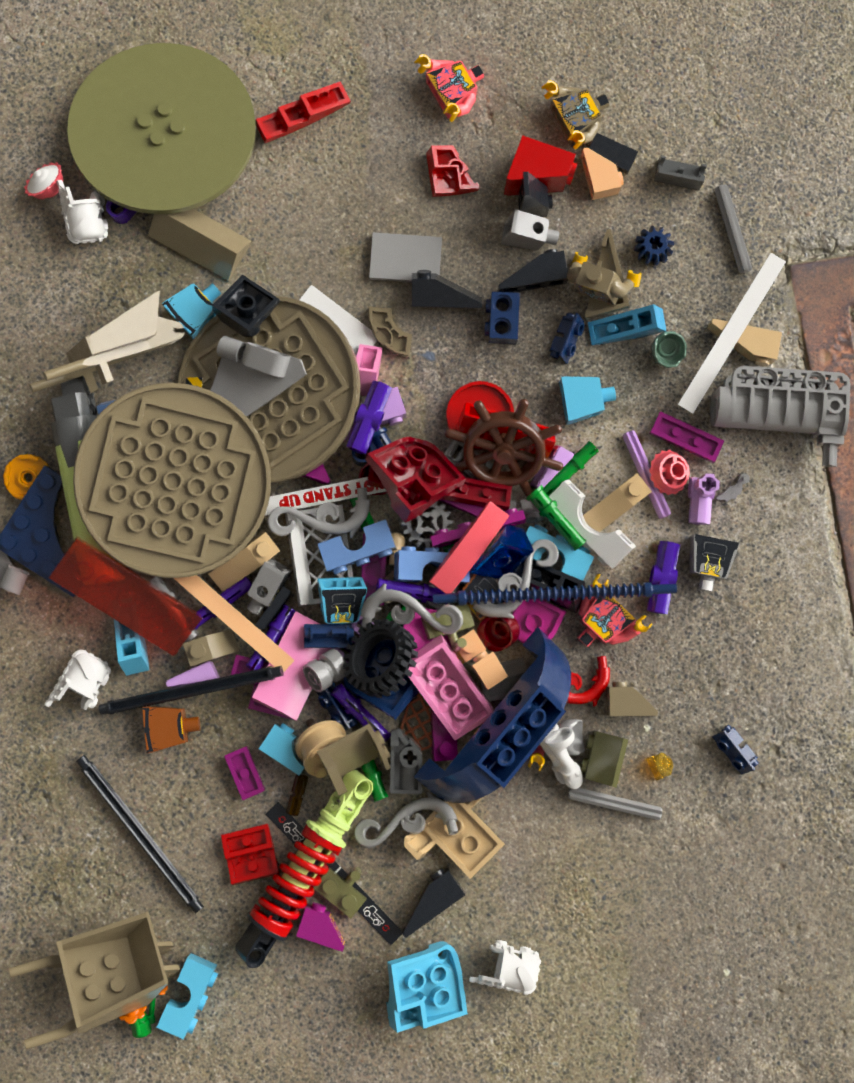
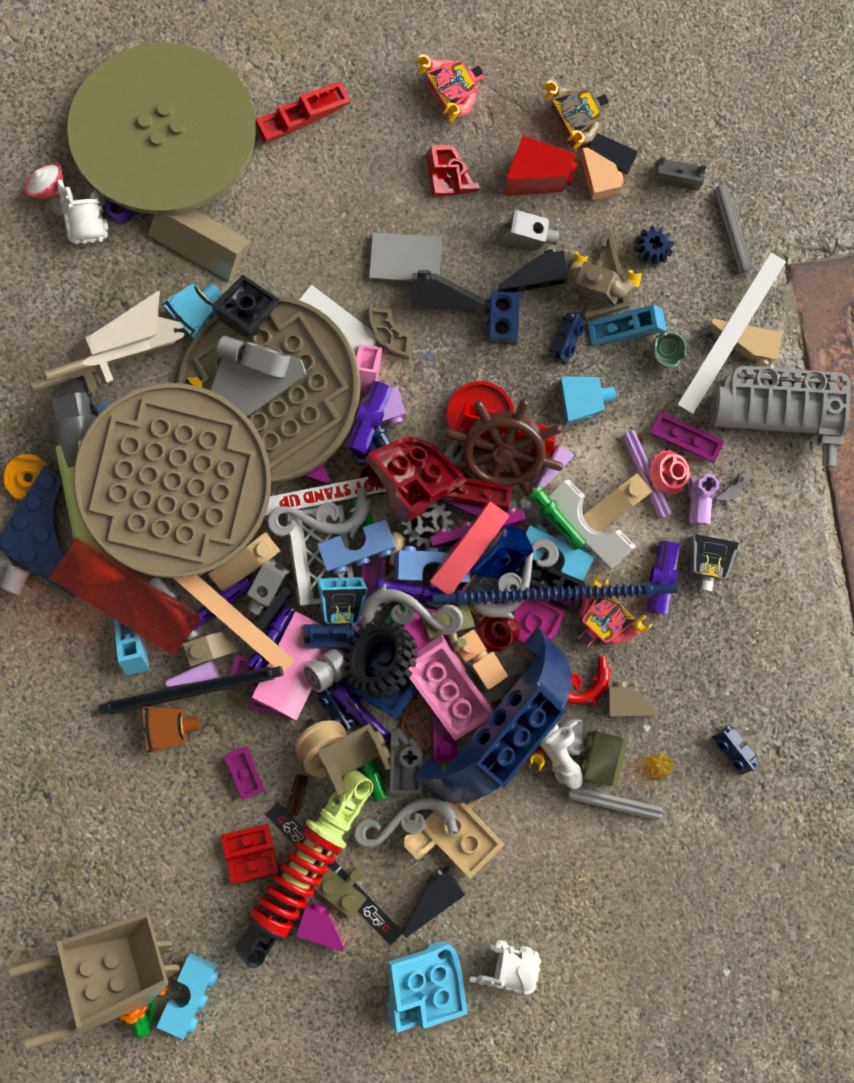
(82, 677): white helmet -> none
(140, 834): black piece -> none
(280, 746): medium azure arch -> none
(534, 196): black slope -> none
(575, 464): green pin -> none

